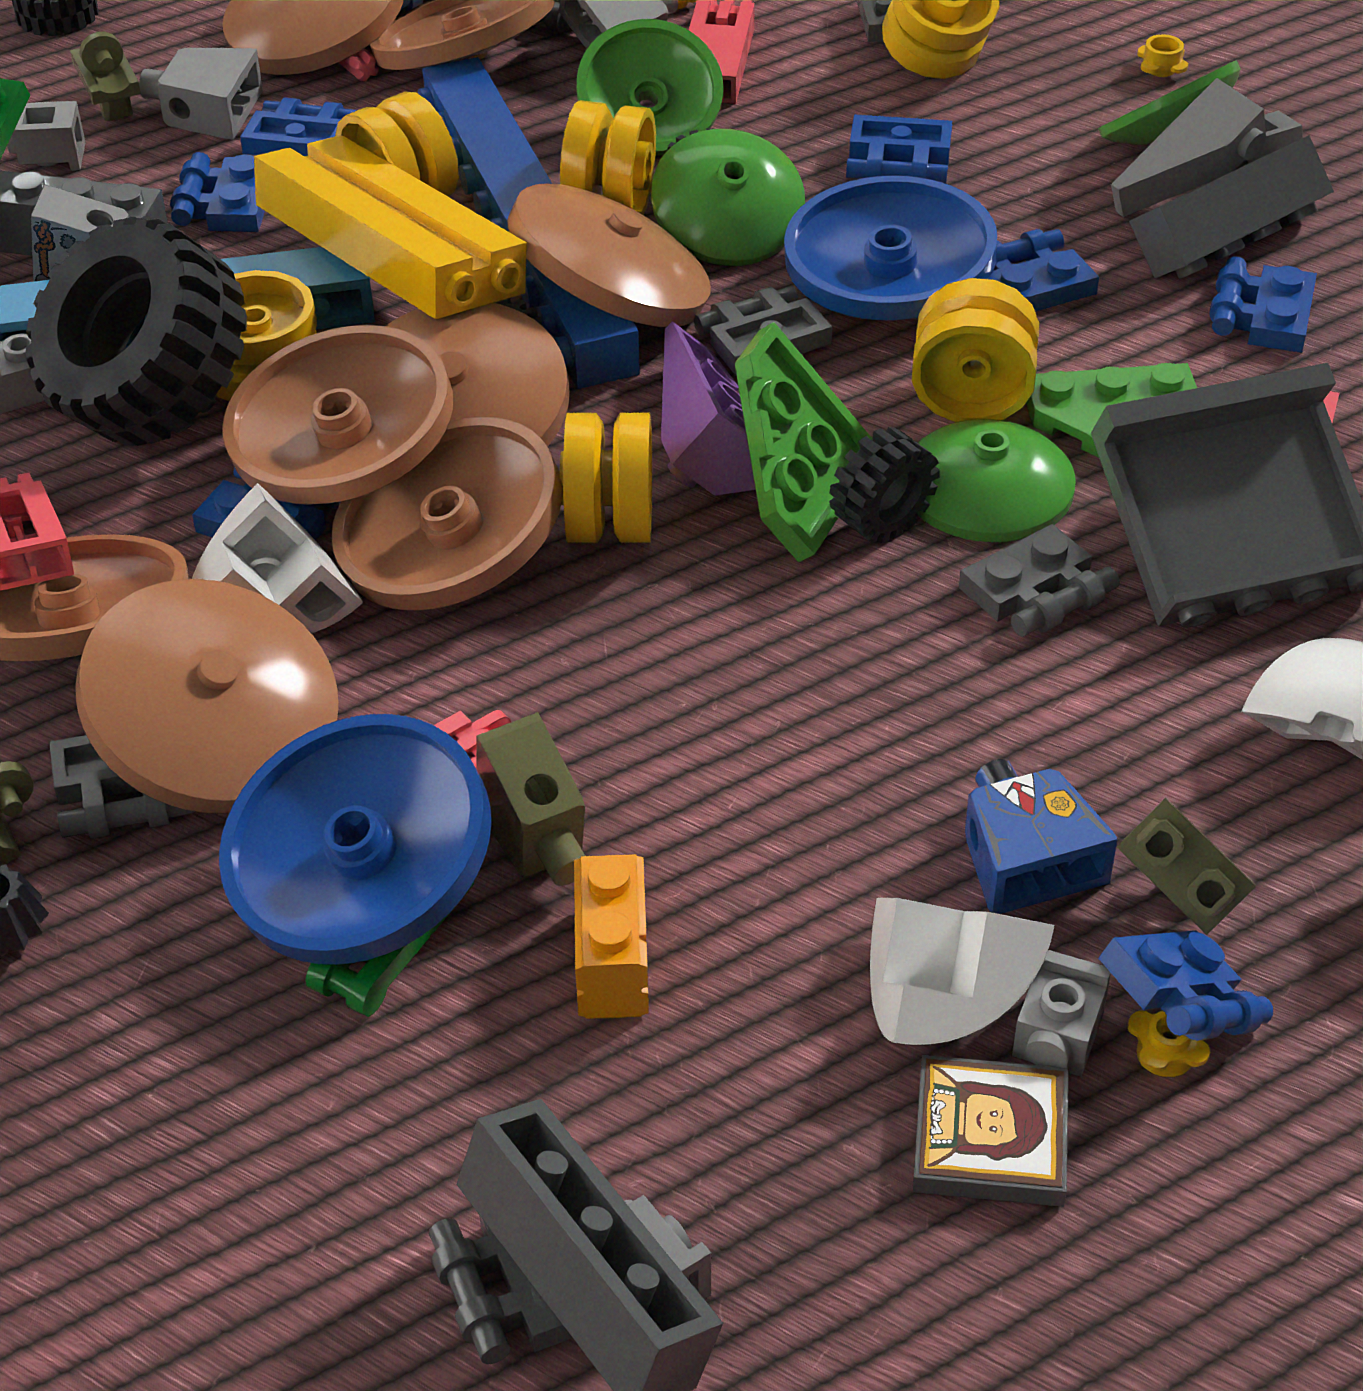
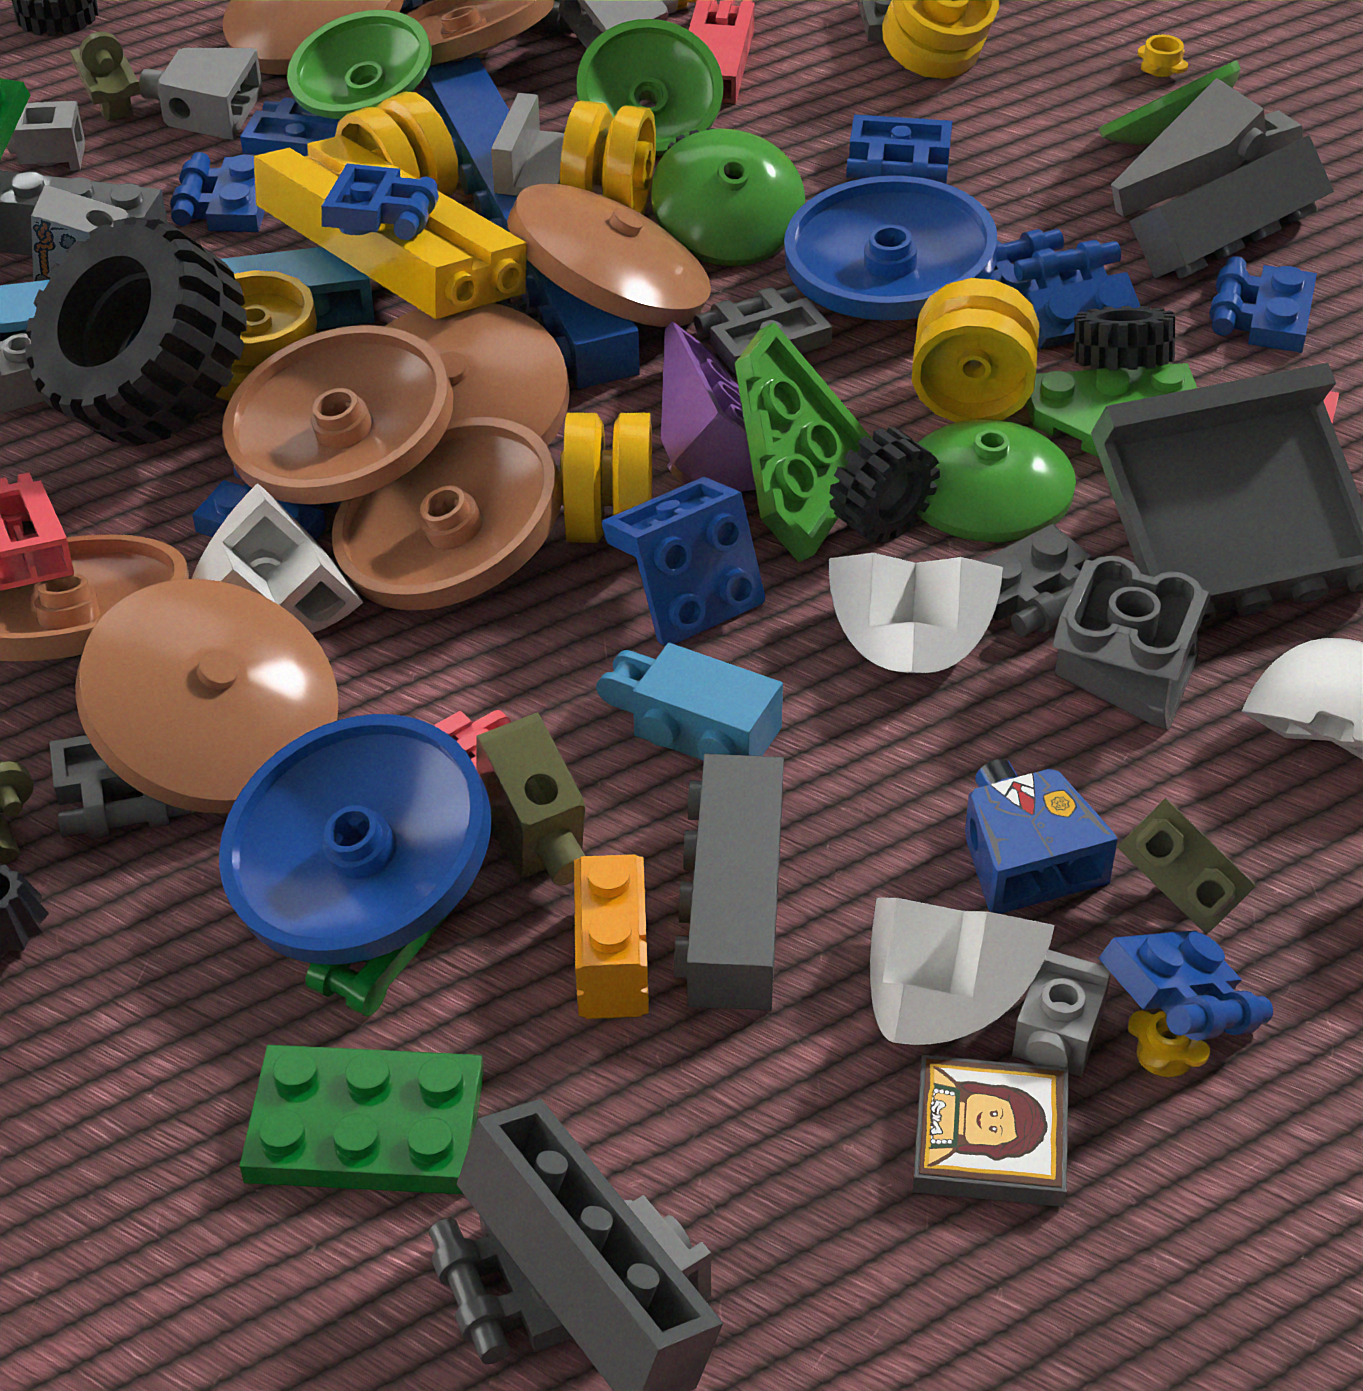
(358, 62): none -> bright green dish
(362, 1119): none -> green plate
(378, 195): none -> blue plate
(523, 152): none -> light grey panel
(691, 557): none -> blue bracket
(695, 702): none -> dark azure brick
(734, 883): none -> dark grey brick
(912, 612): none -> white brick
(1059, 303): none -> blue plate
(1124, 337): none -> black tyre
(1131, 637): none -> dark grey piece

